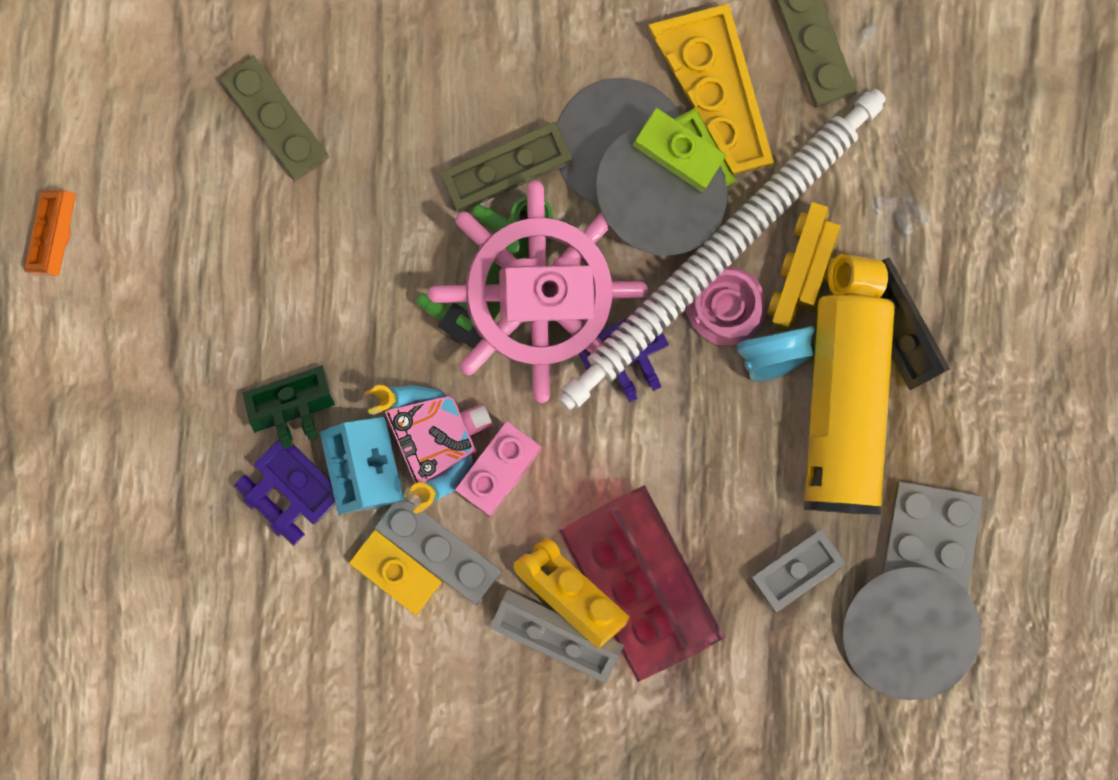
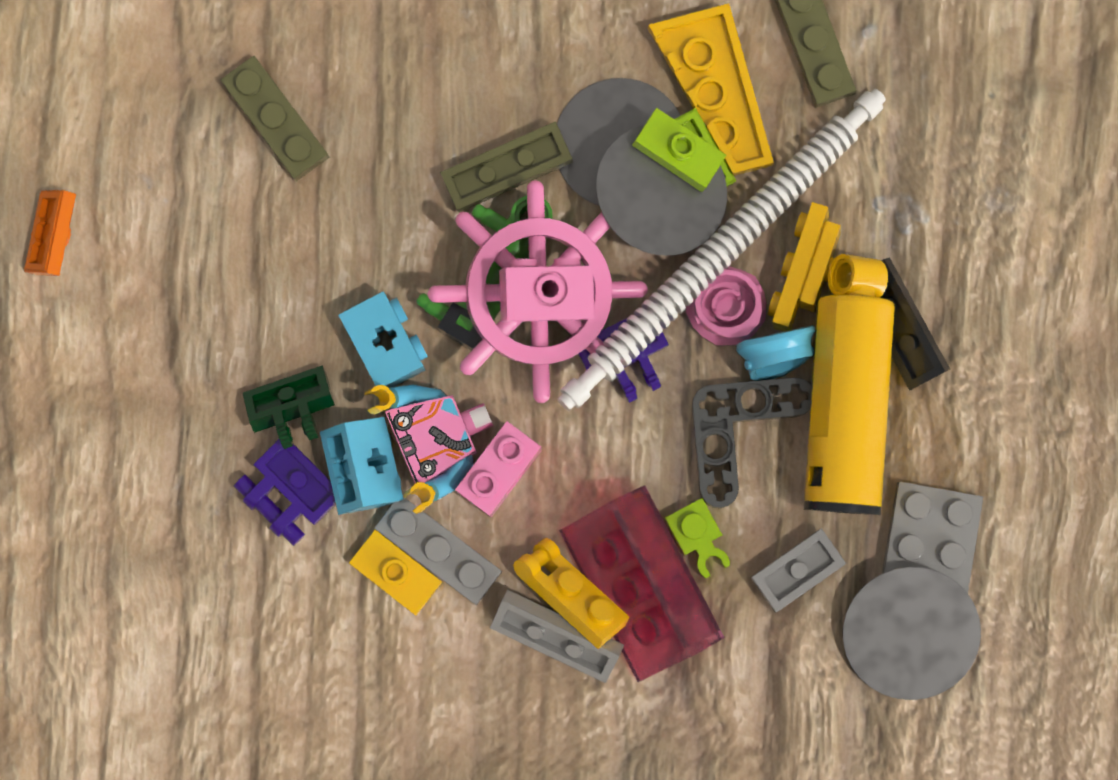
(372, 318): none -> medium azure brick
(695, 530): none -> lime plate
(723, 426): none -> dark grey beam

